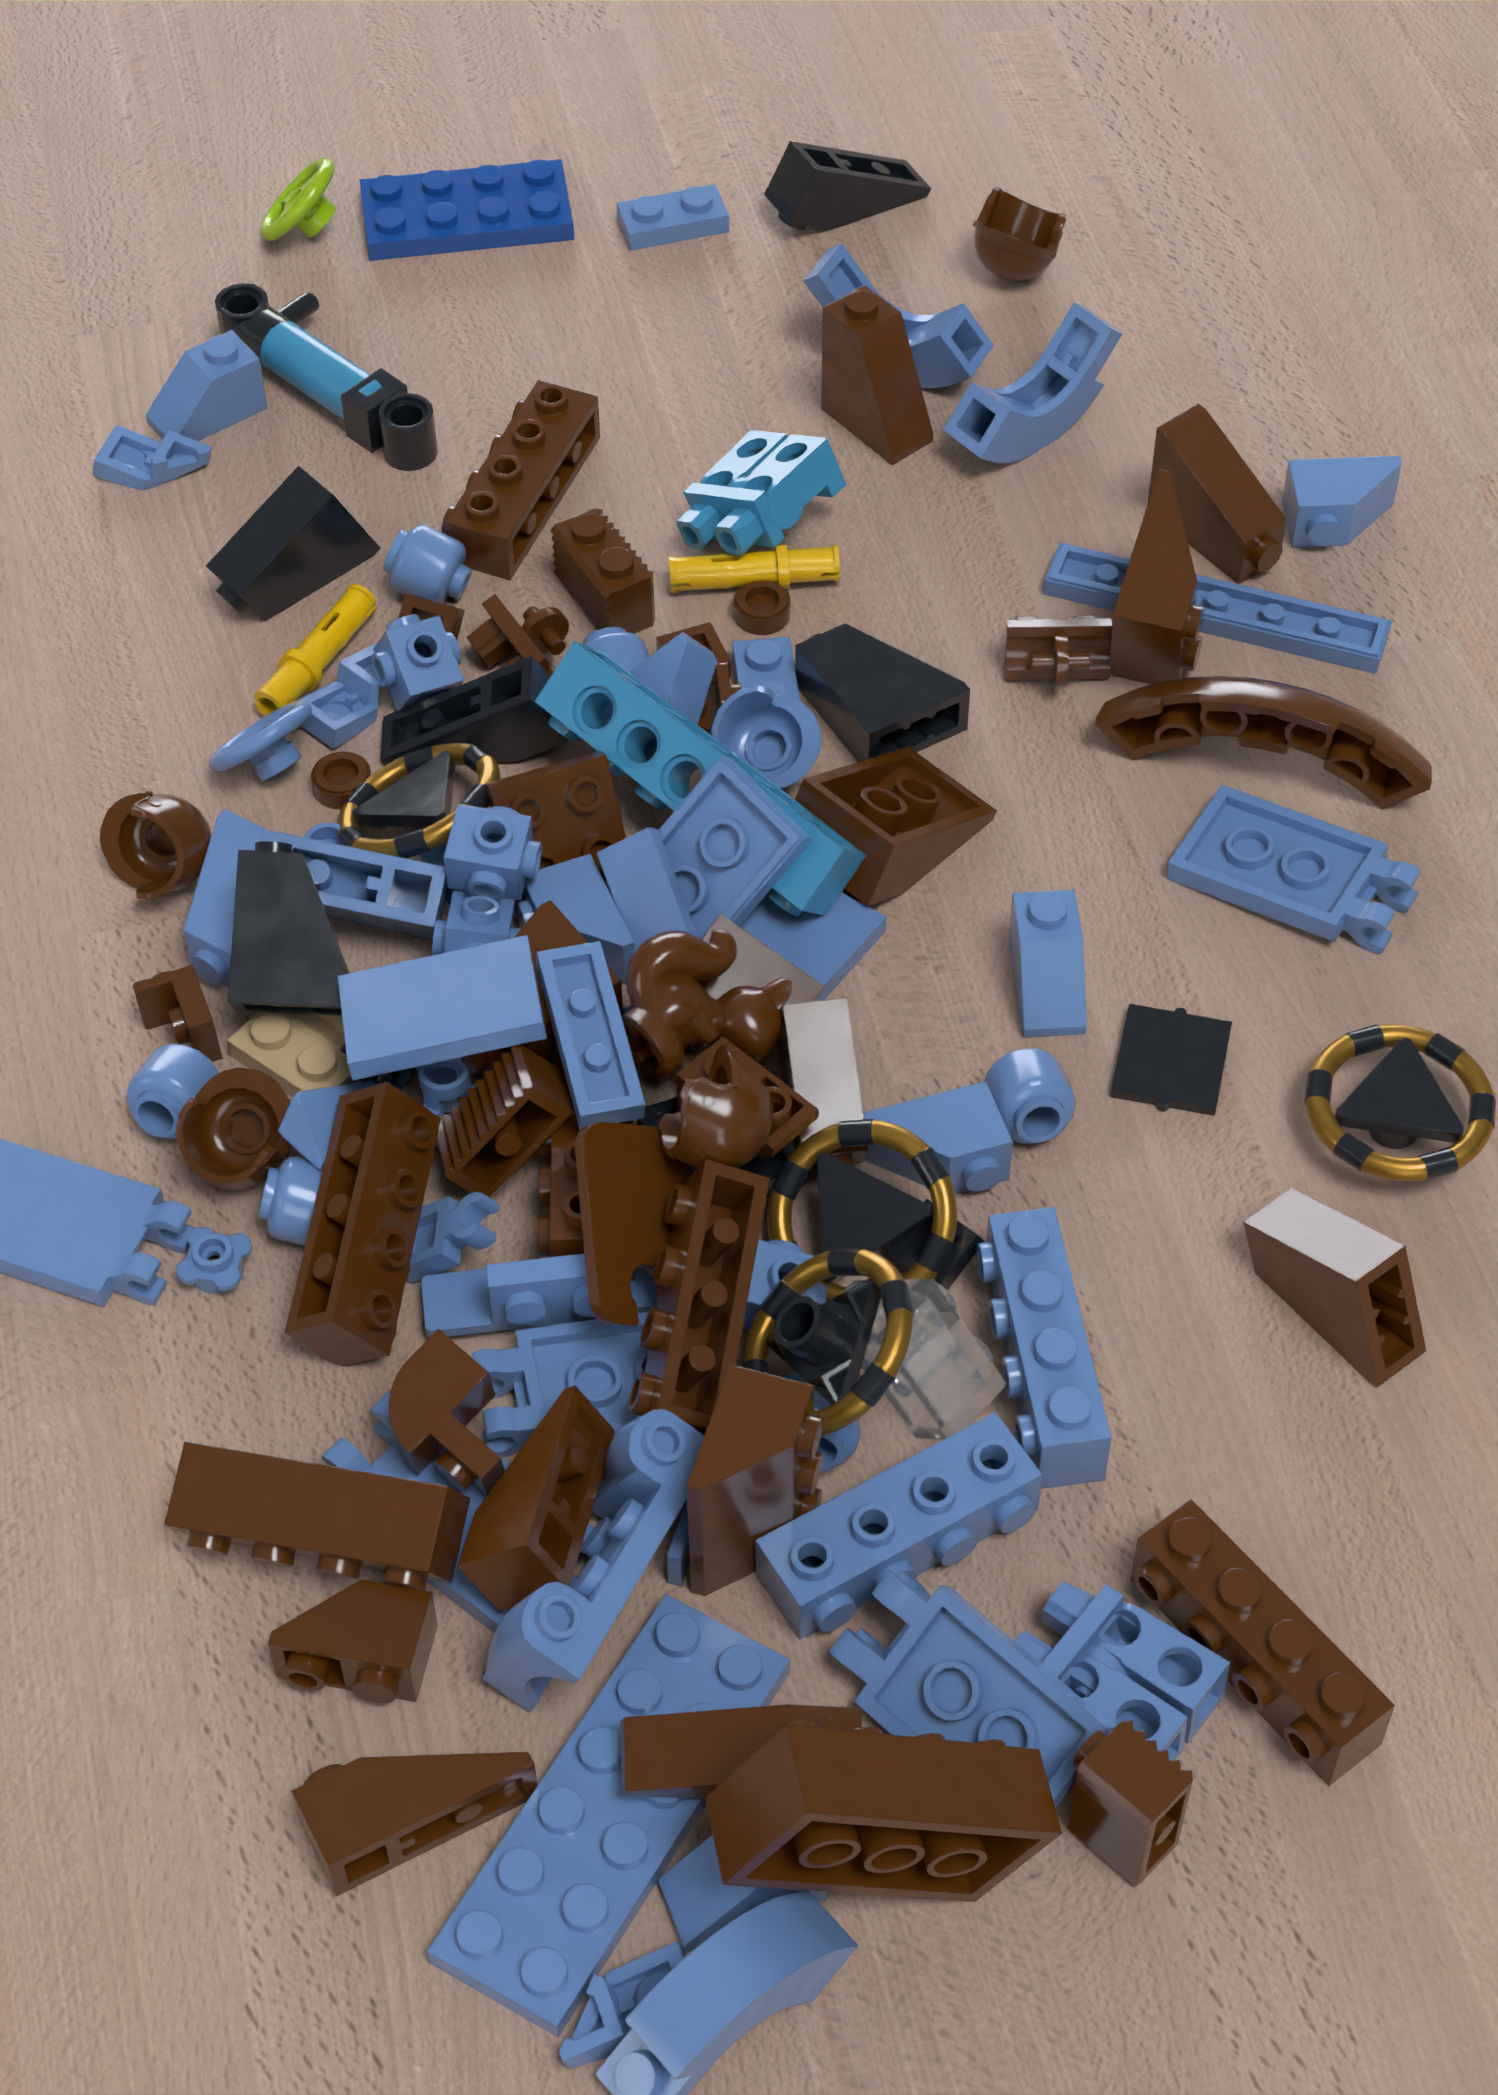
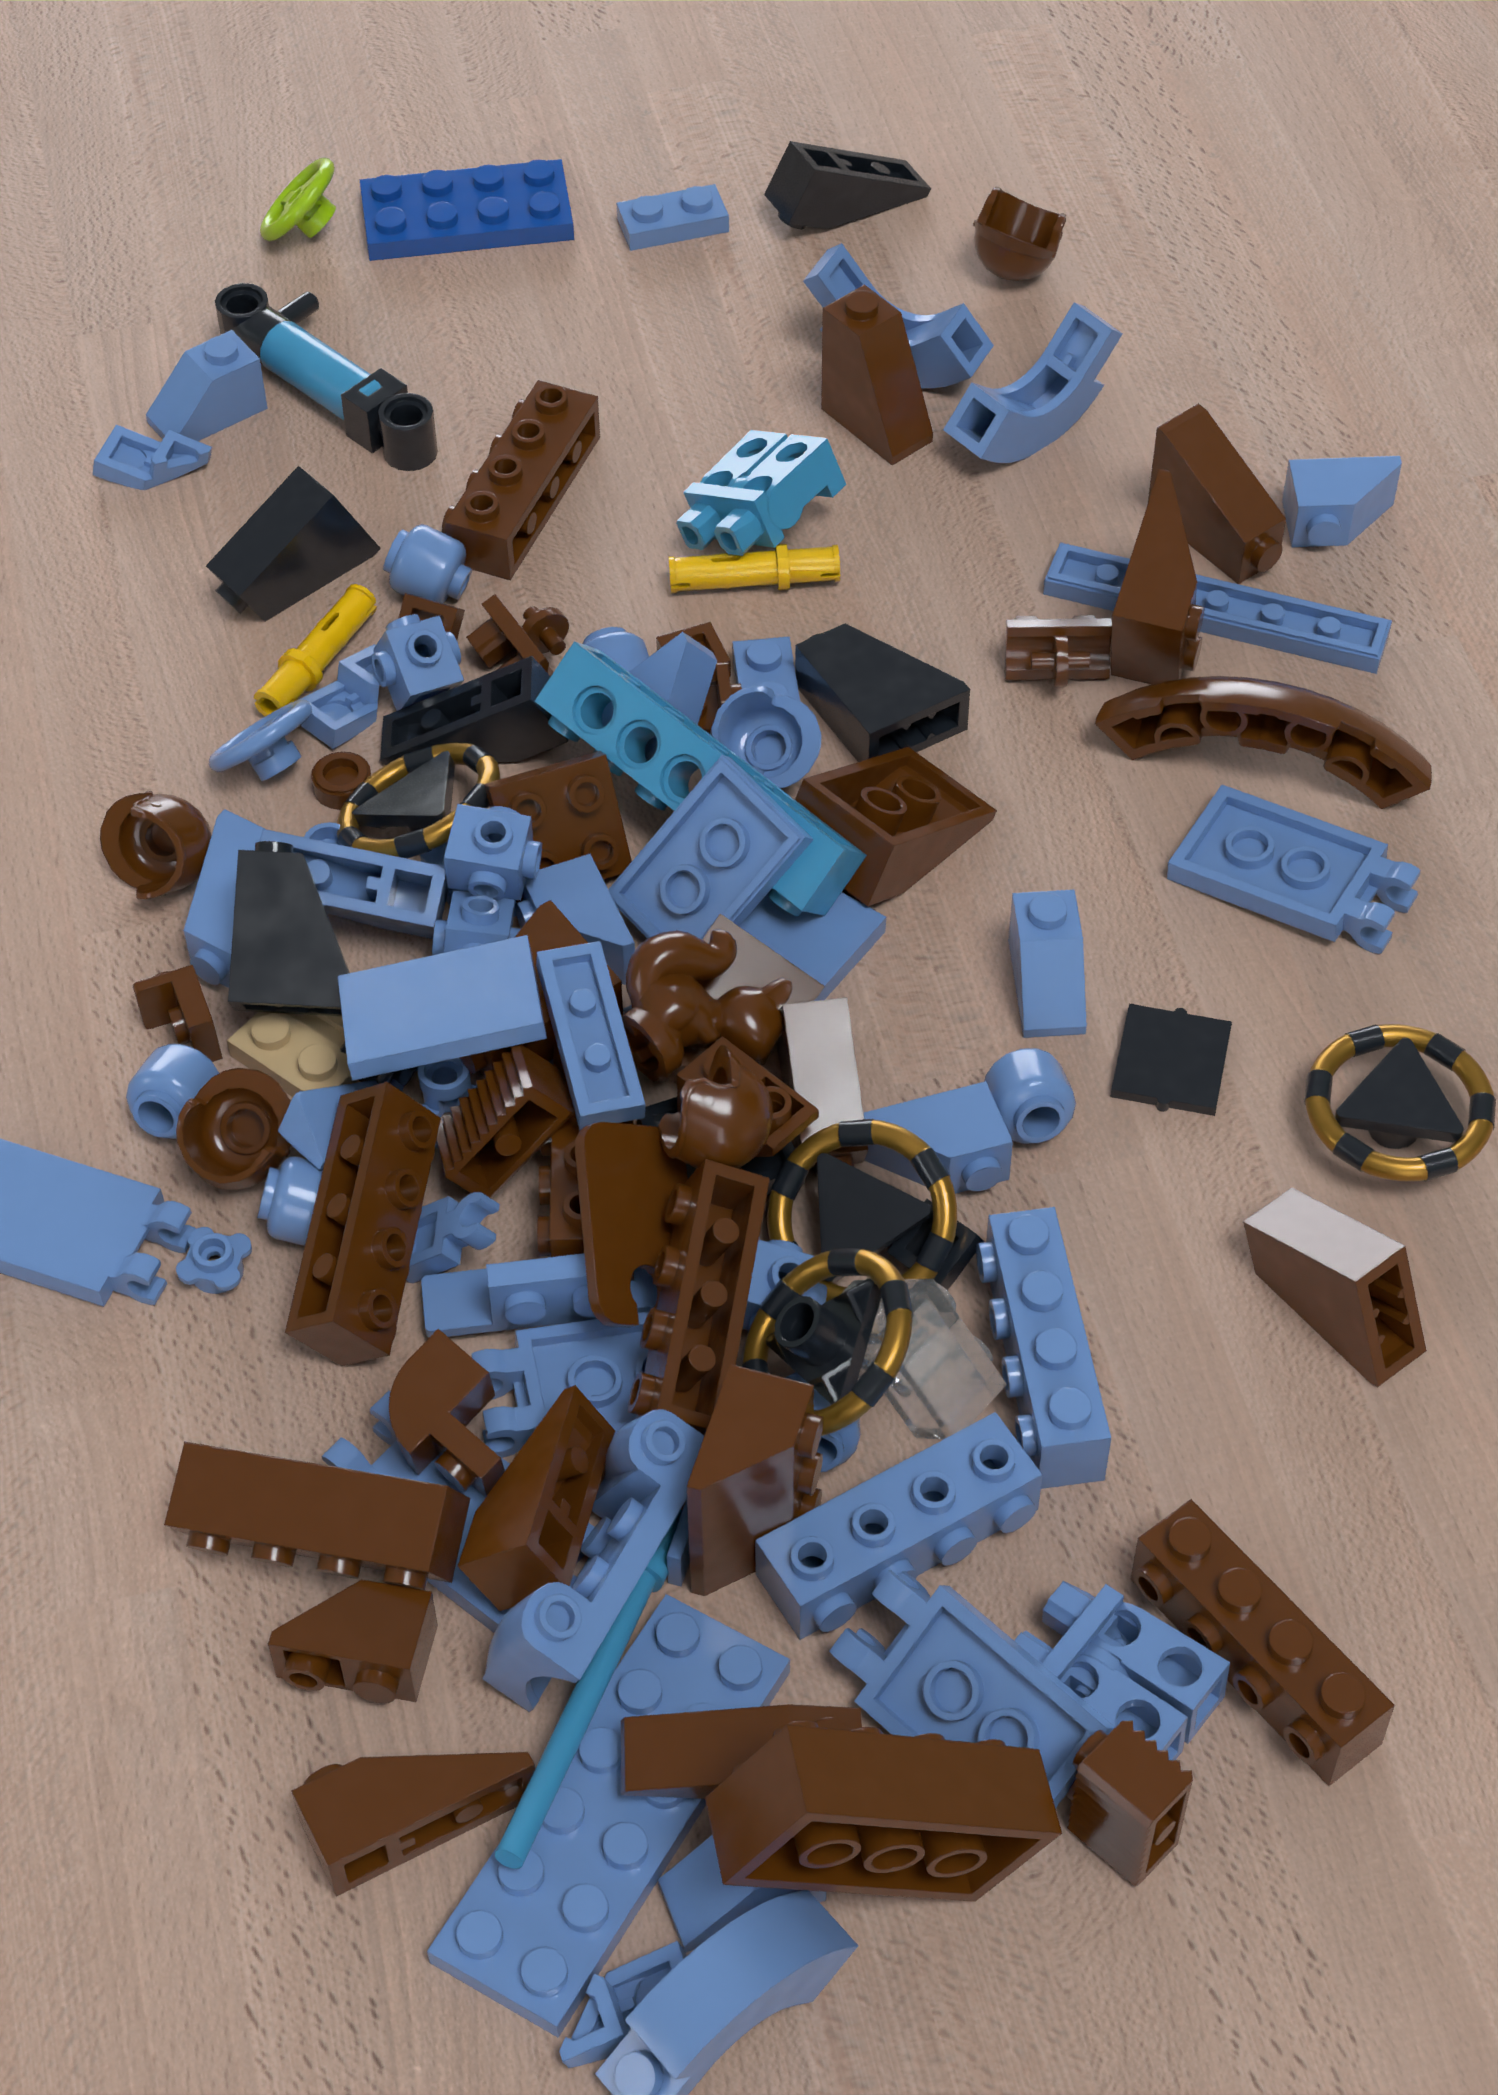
(578, 1714): none -> dark azure bar
(603, 572): reddish brown brick -> none
(645, 886): medium blue tile -> none
(762, 607): reddish brown tile -> none

